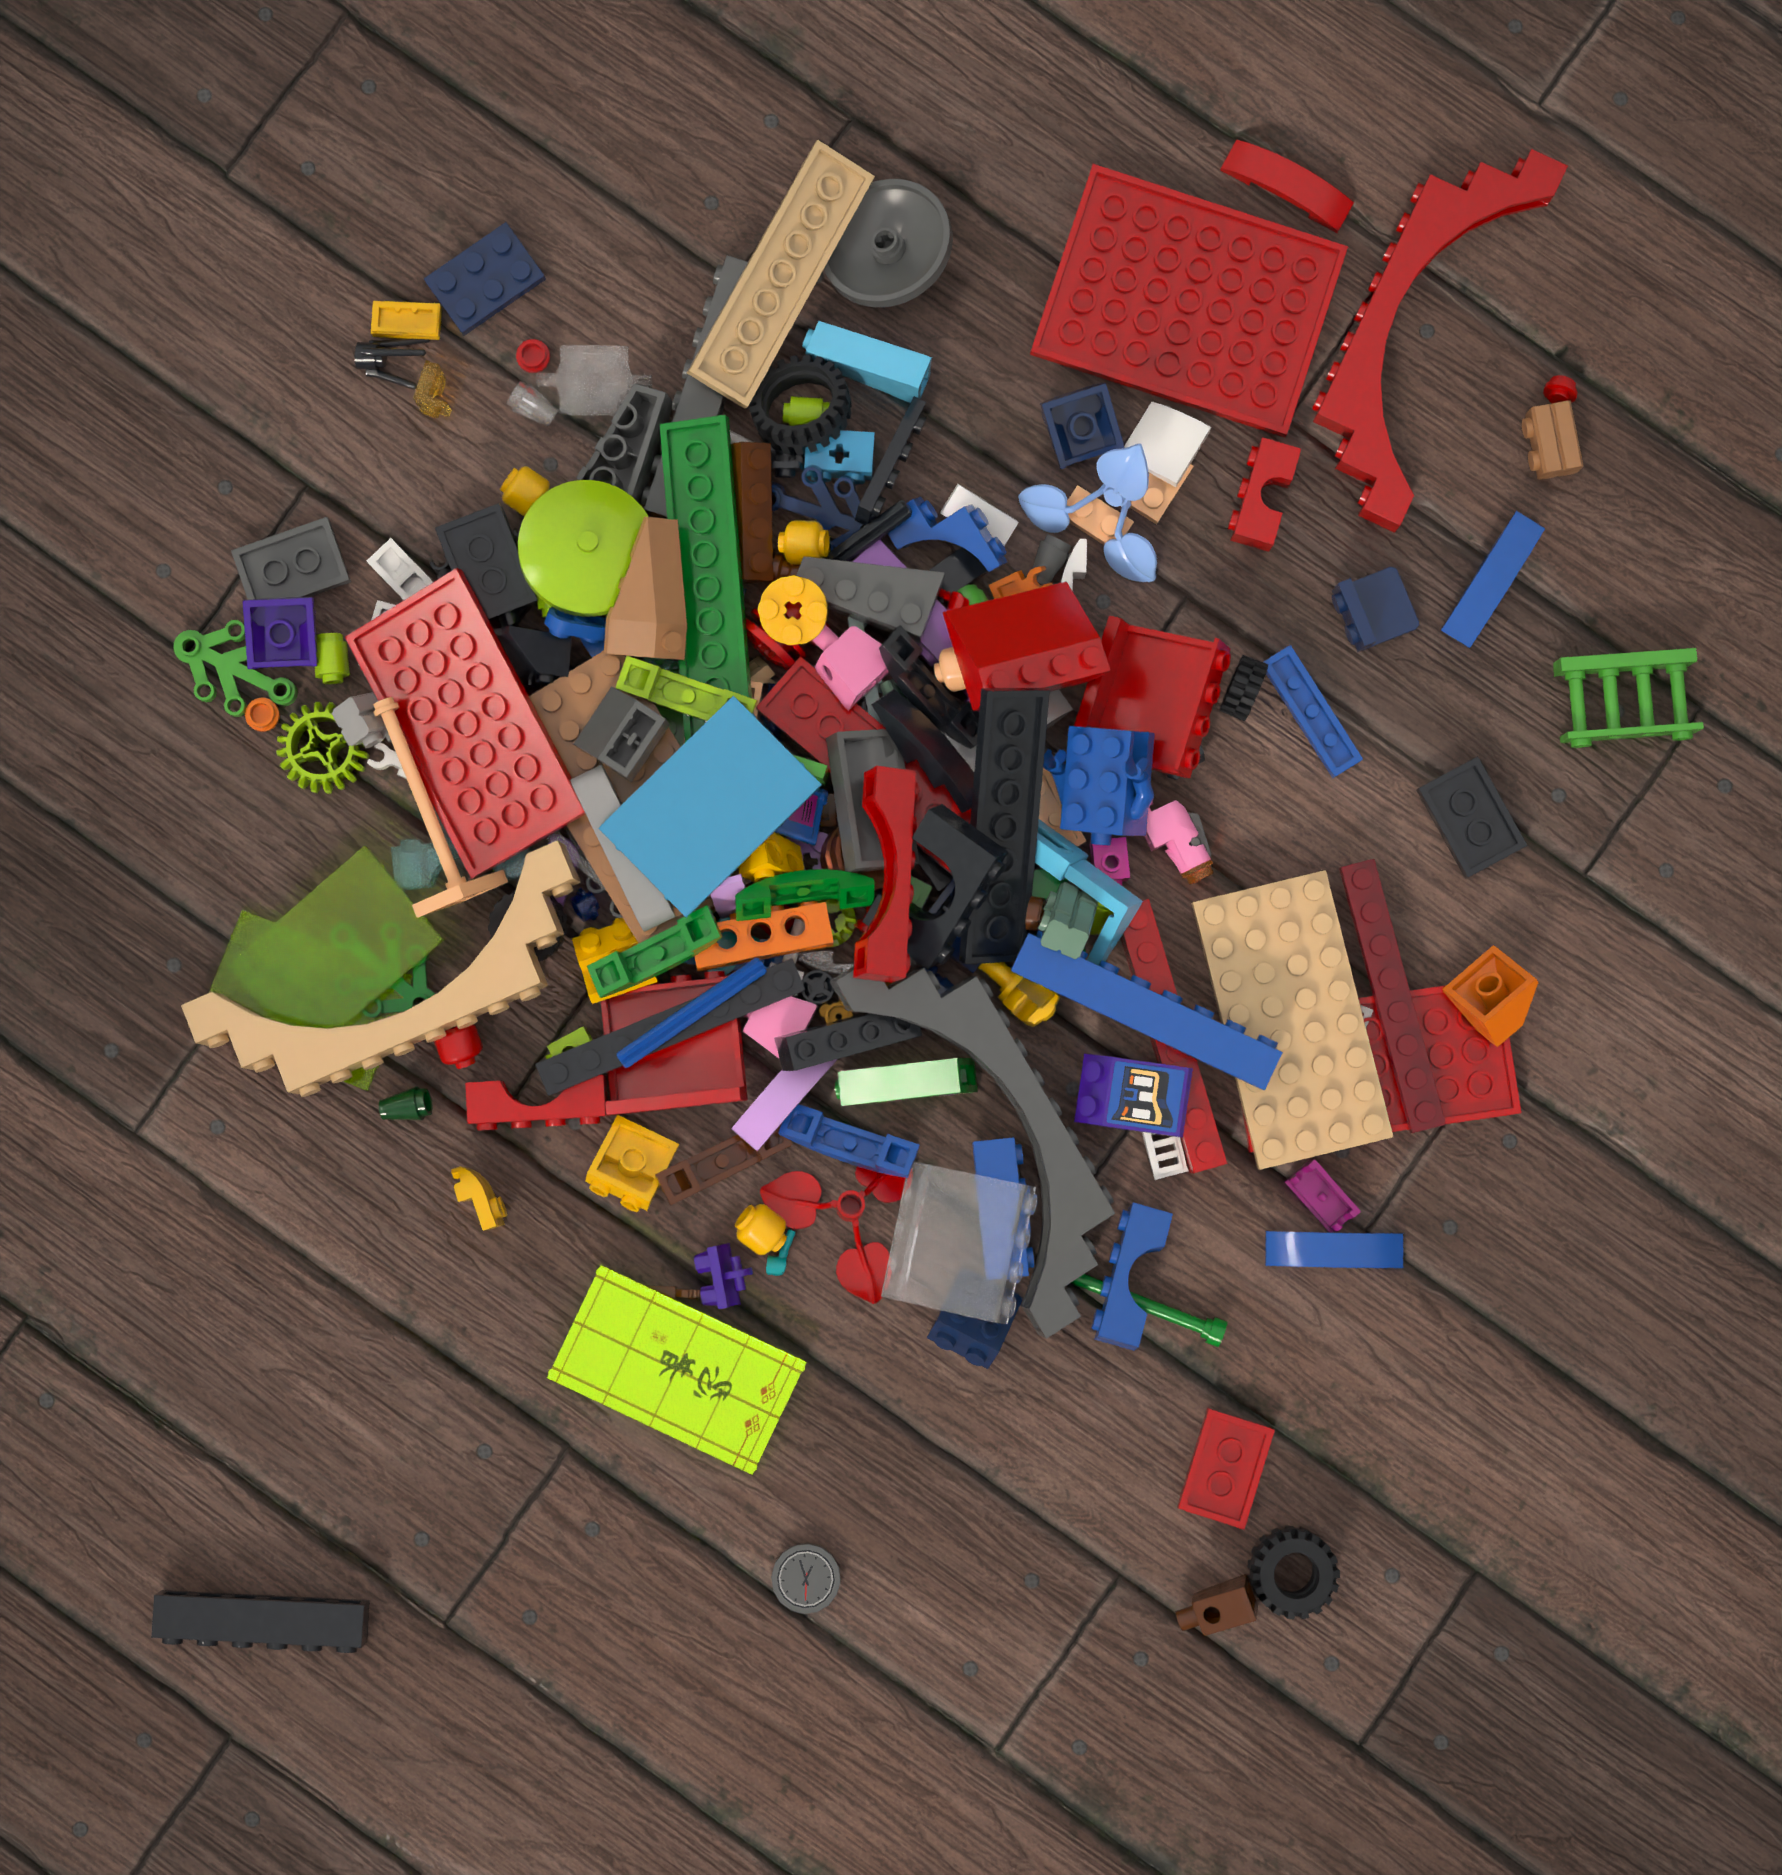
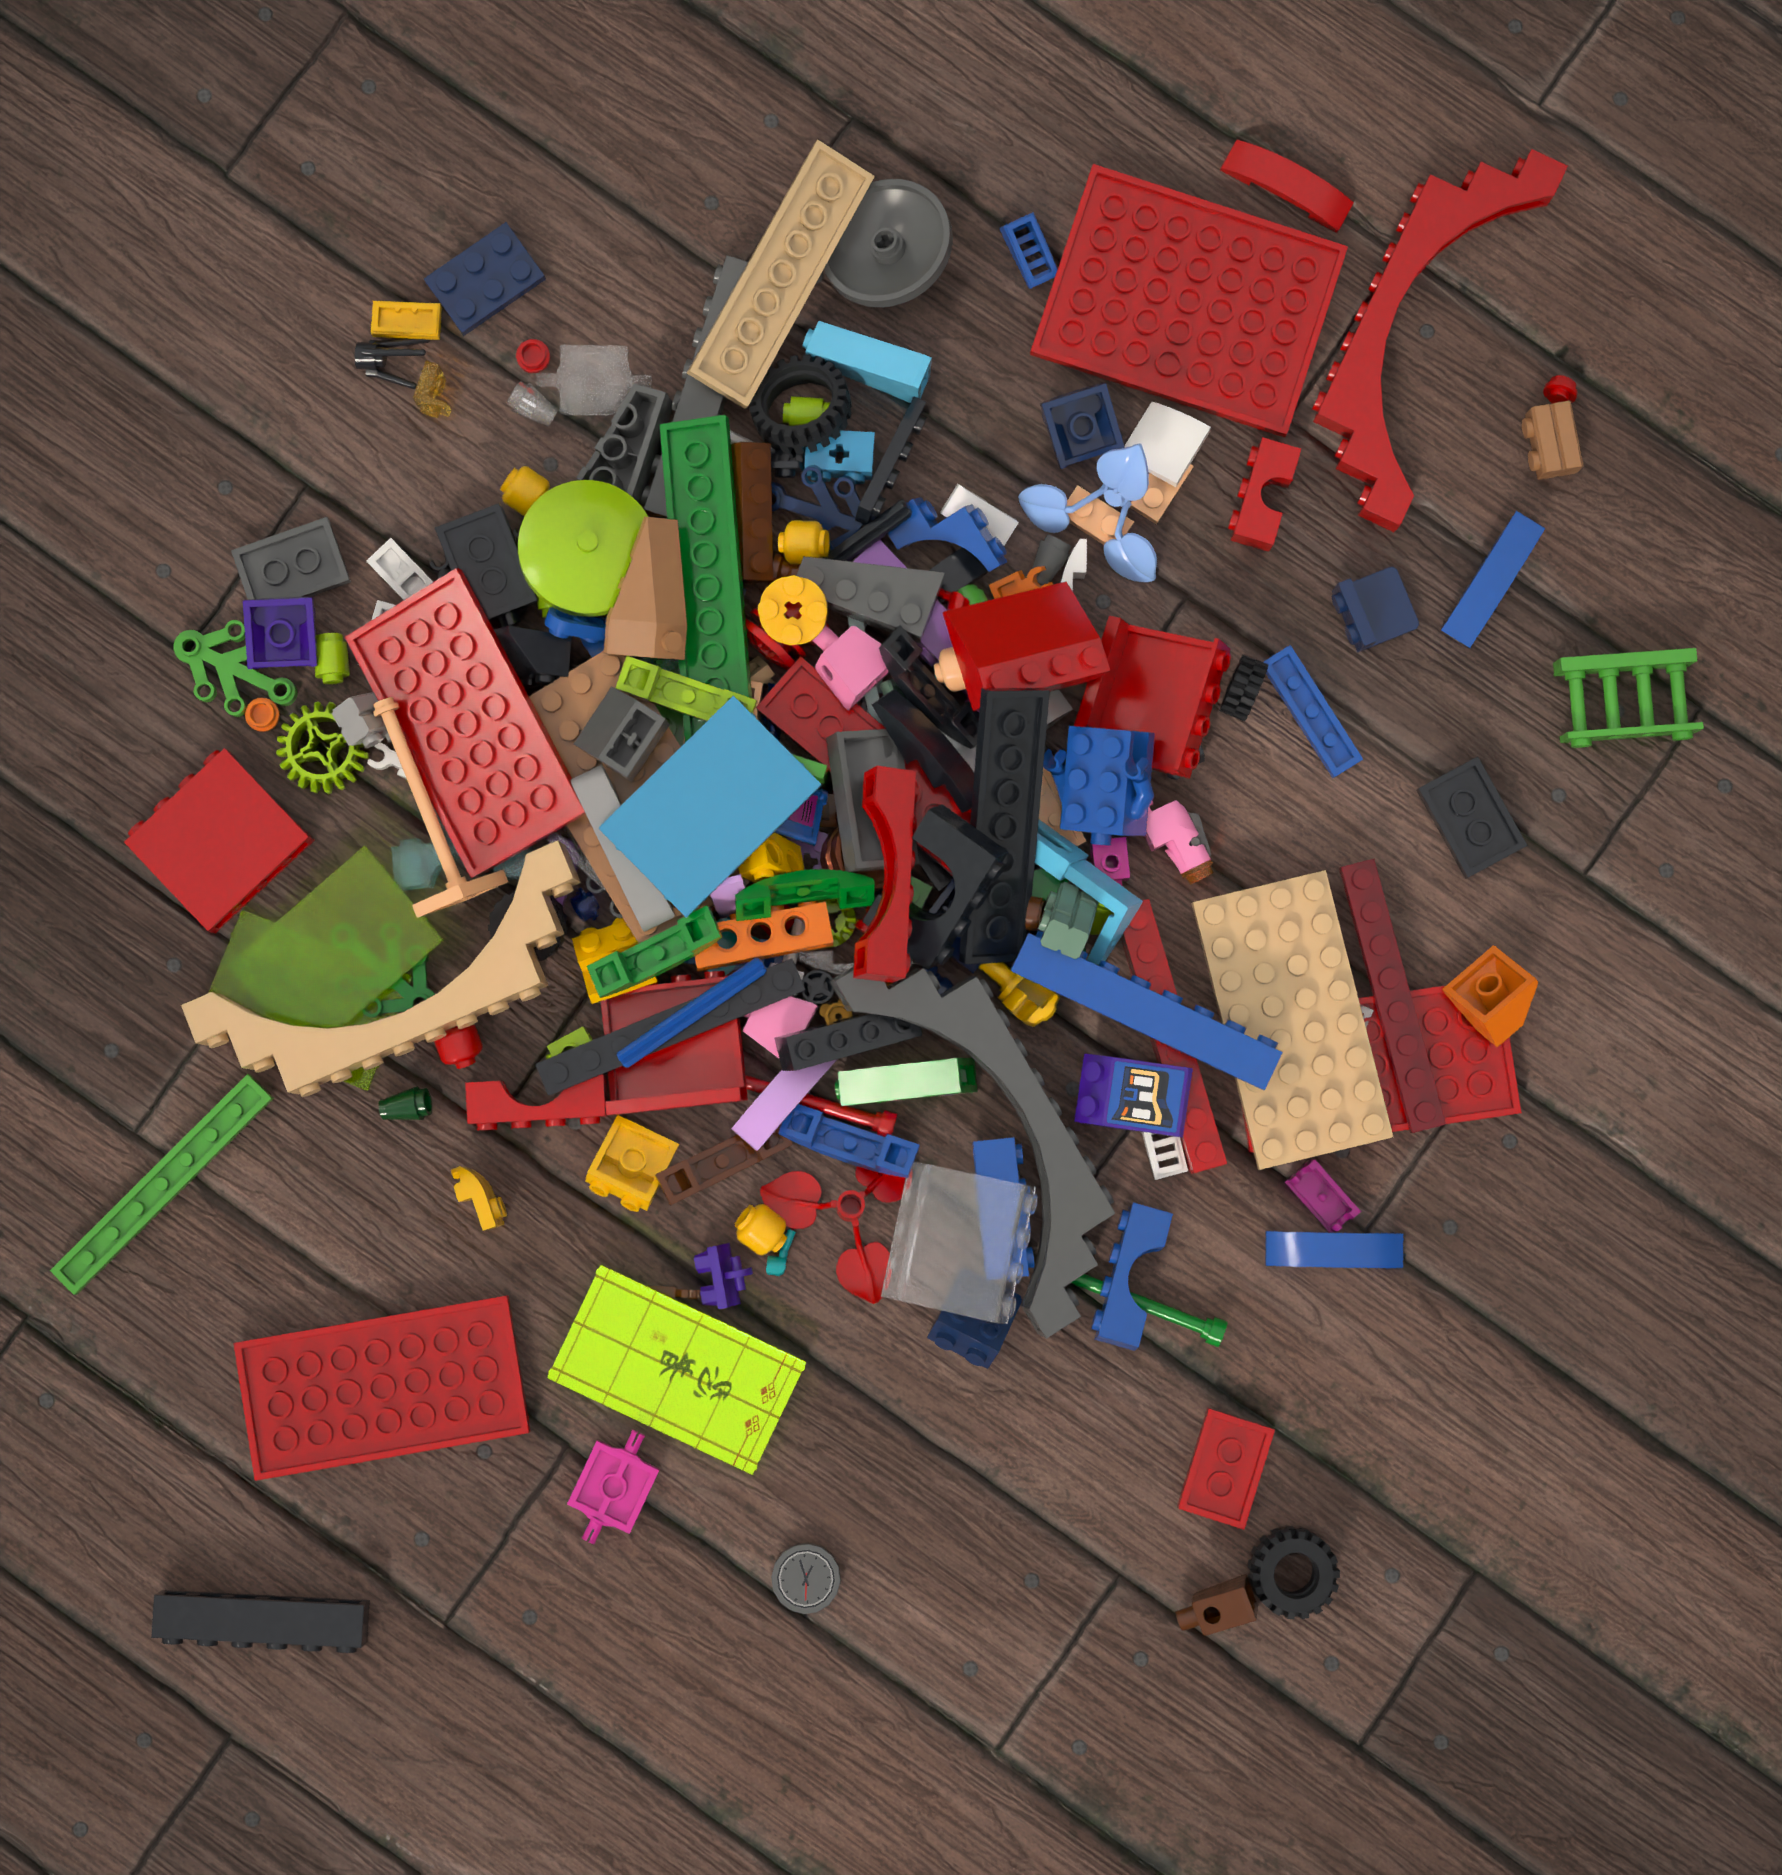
(161, 1184): none -> bright green plate
(217, 840): none -> red panel
(381, 1387): none -> red plate
(613, 1486): none -> dark pink plate
(880, 1122): none -> red piece
(1019, 256): none -> blue slope

